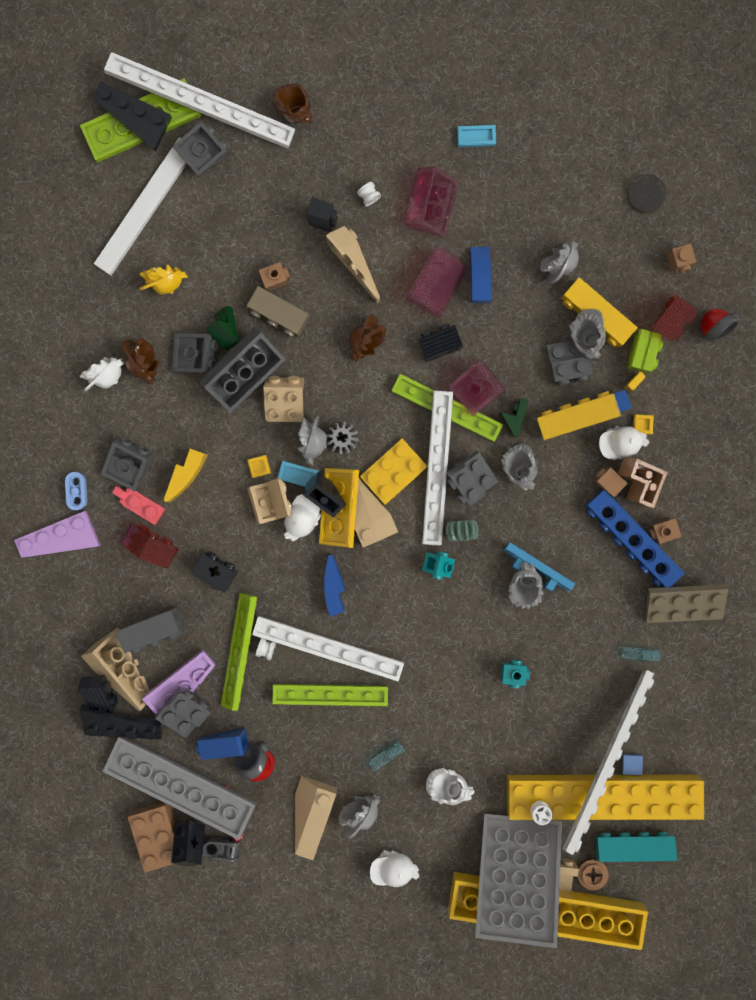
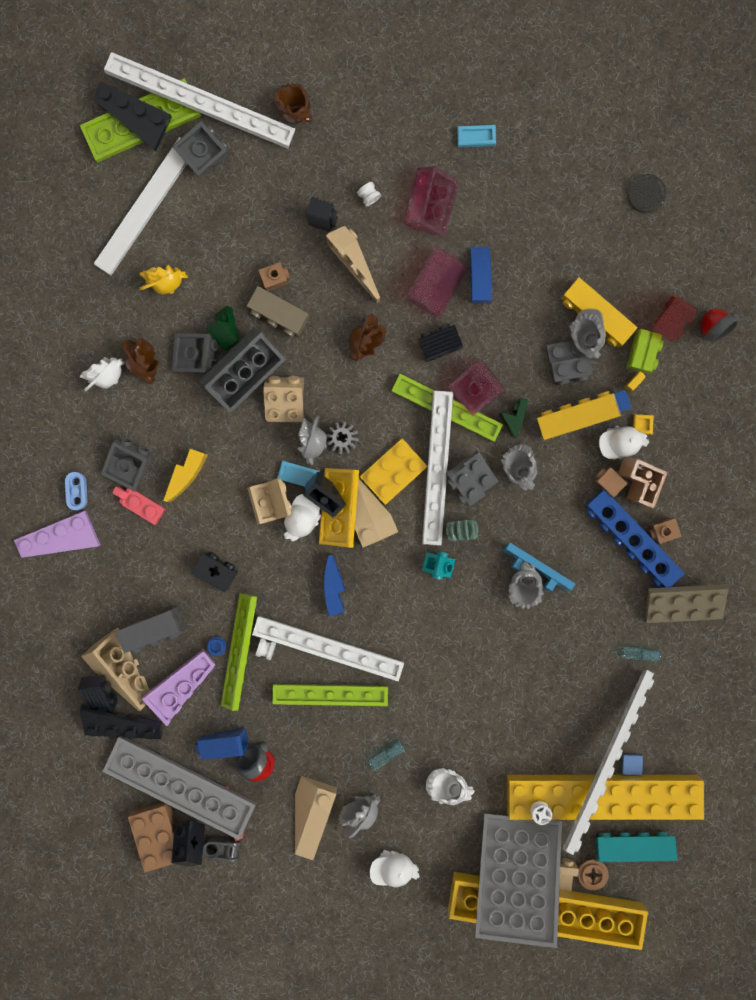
(148, 545): clear red brick -> none
(183, 712): dark grey plate -> none
(216, 646): none -> blue plate
(259, 466): yellow tile -> none
(508, 670): teal brick -> none
(561, 262): light grey hair -> none
(681, 258): medium nougat brick -> none

